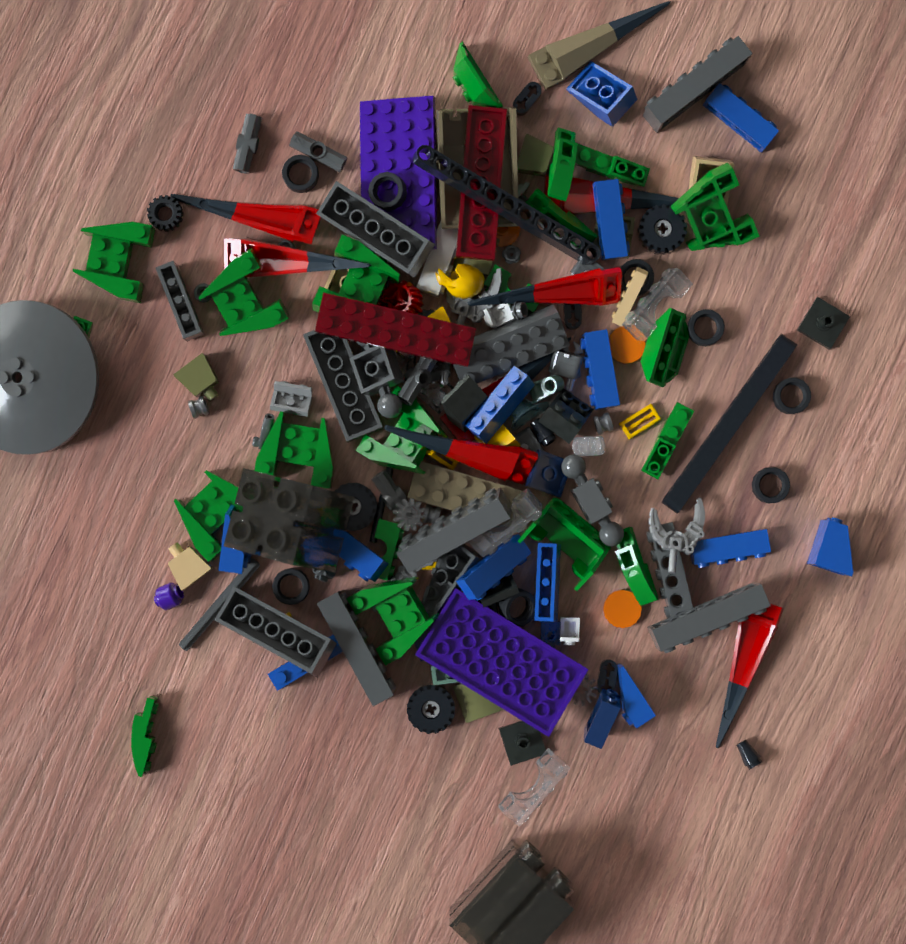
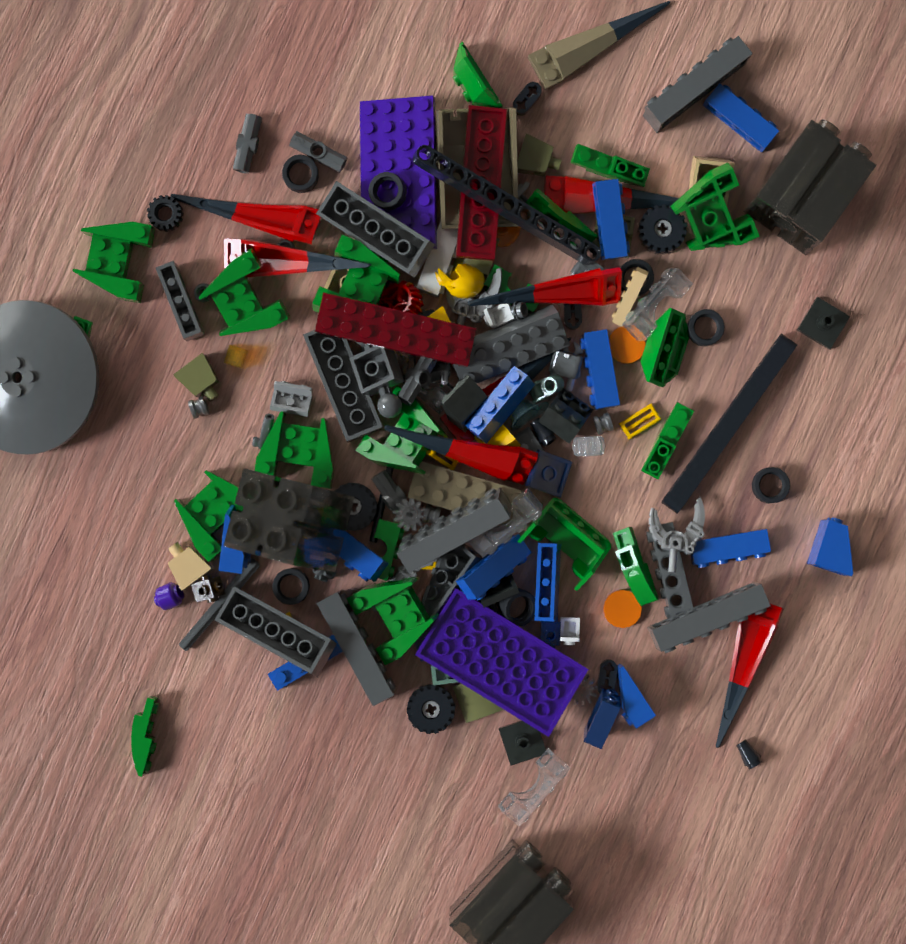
(208, 589): none -> dark brown brick
(235, 356): none -> clear yellow slope
(516, 254): dark grey plate -> none
(563, 164): green slope -> none
(592, 501): dark grey brick -> none
(603, 93): blue slope -> none
(791, 410): black tyre -> none
(811, 186): none -> clear smoke brick

